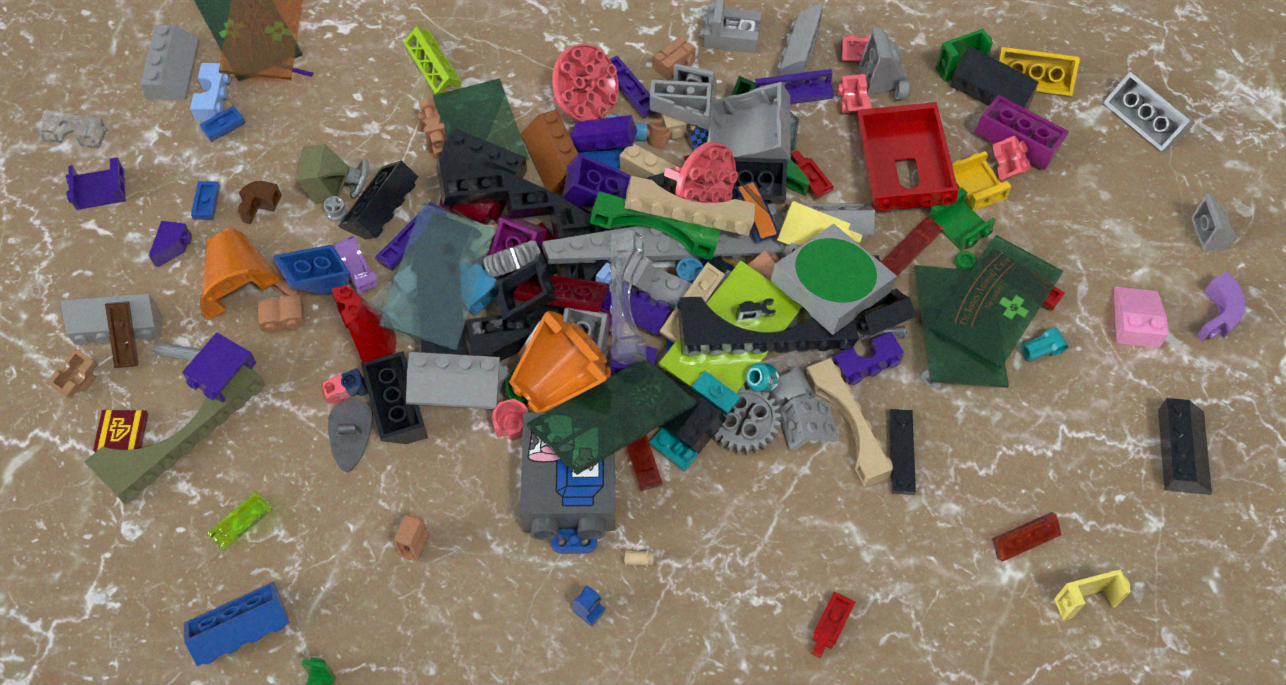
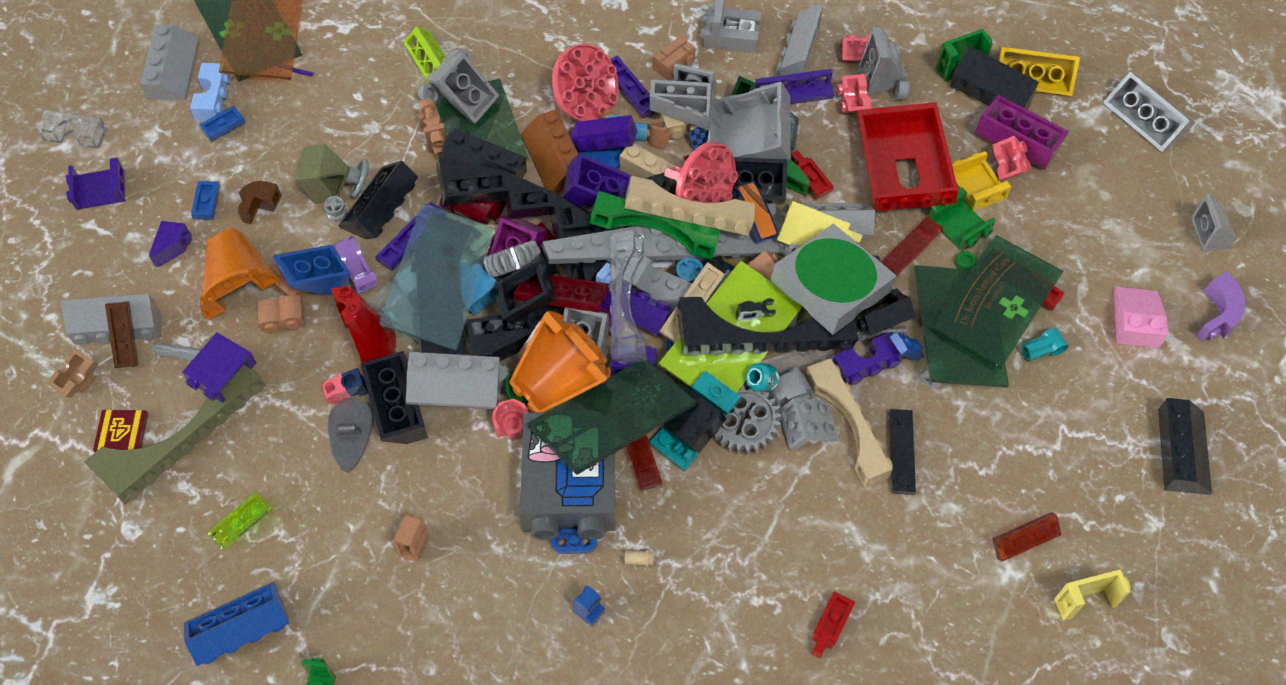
(460, 85): none -> light grey piece
(907, 346): none -> blue plate

